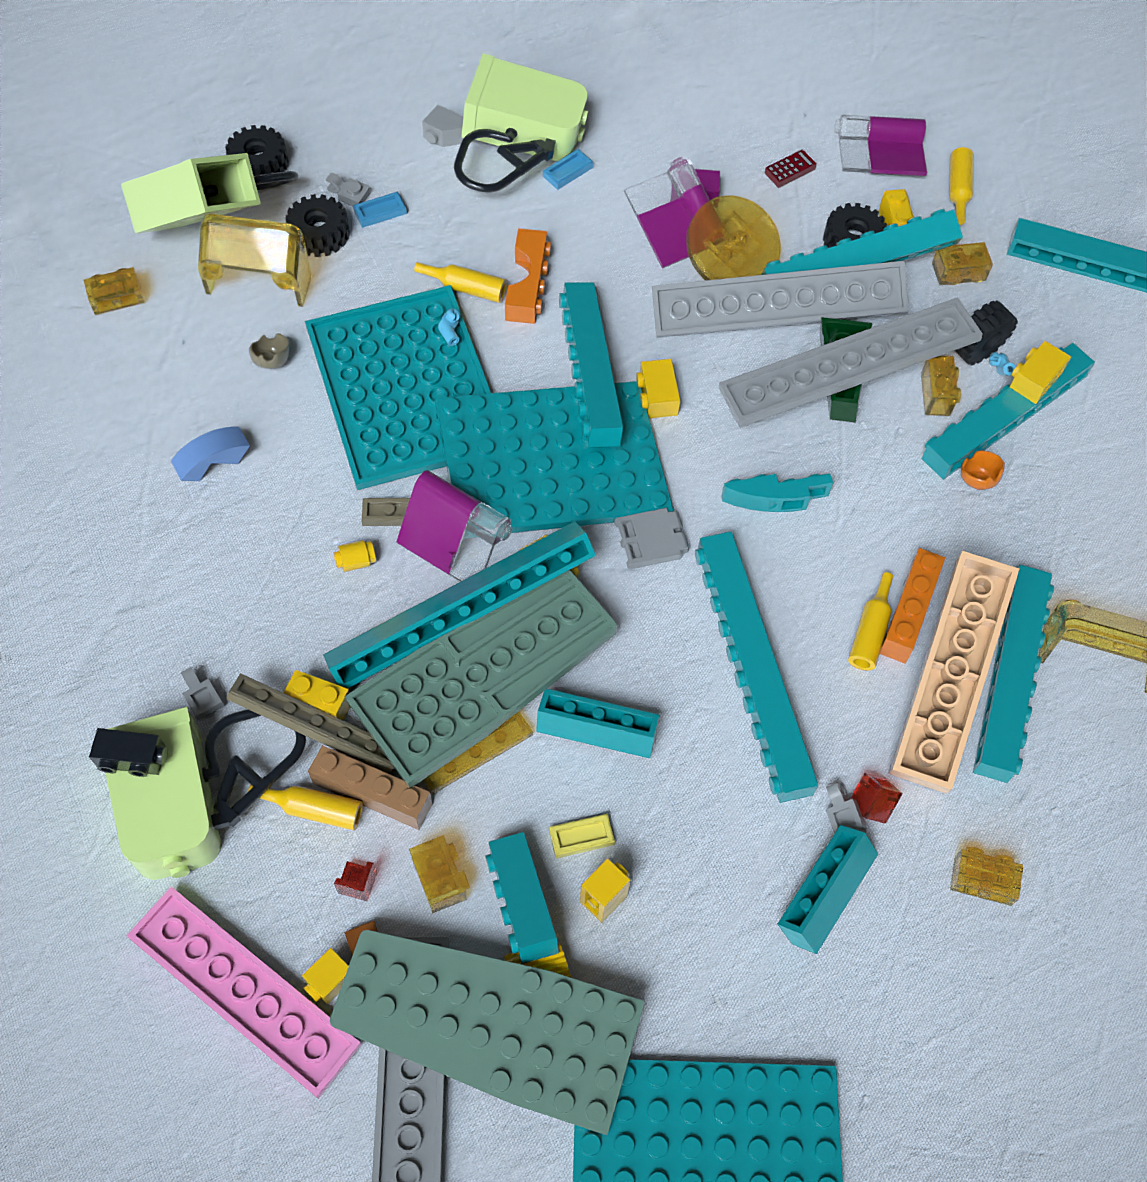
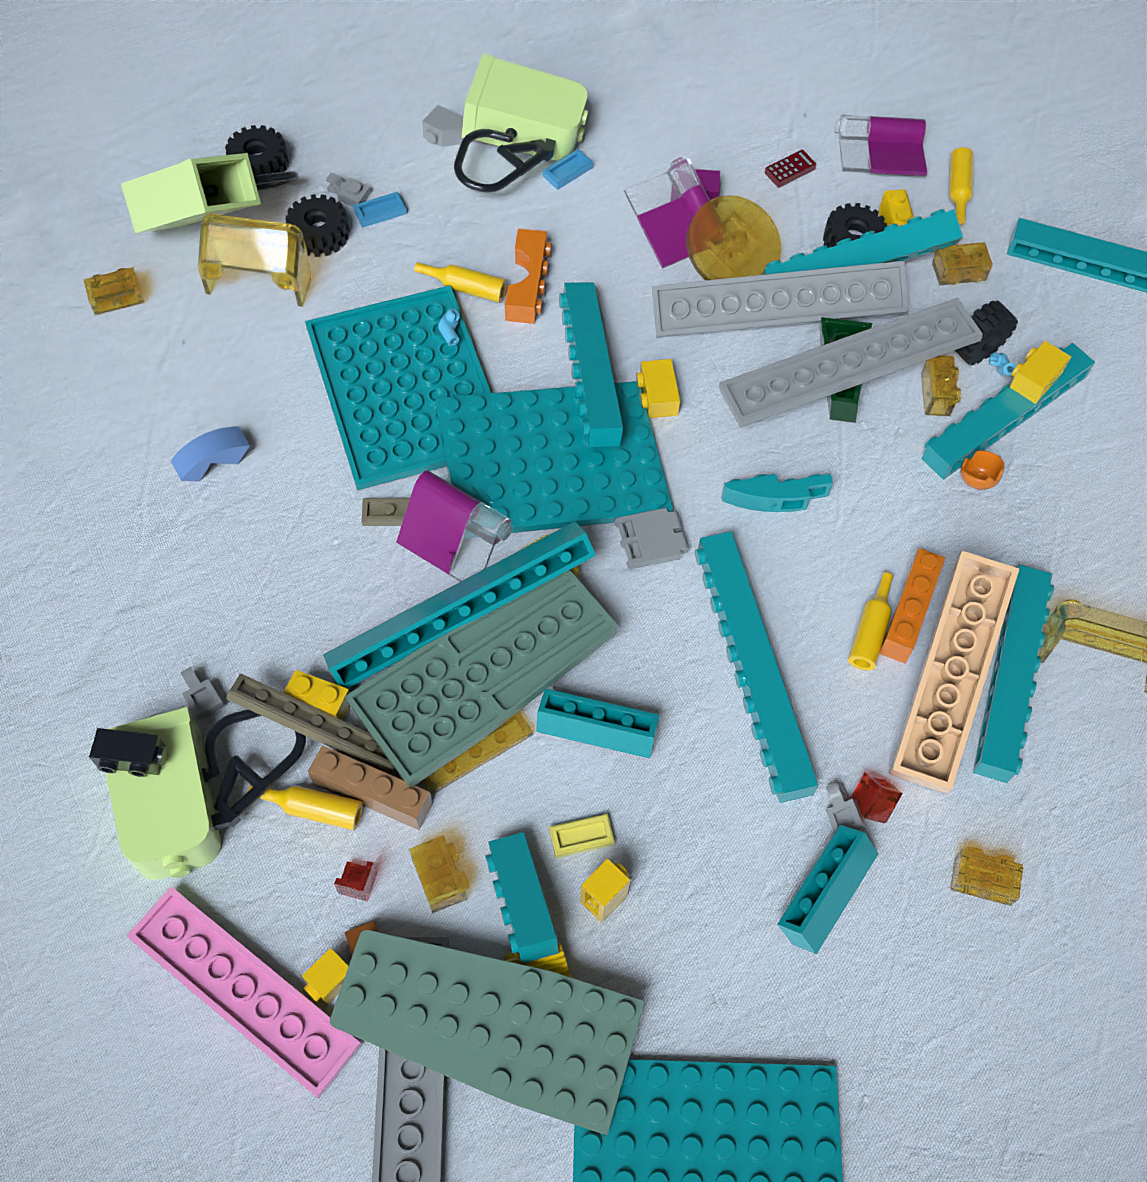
(270, 352): dark tan hair -> none
(354, 555): yellow brick -> none

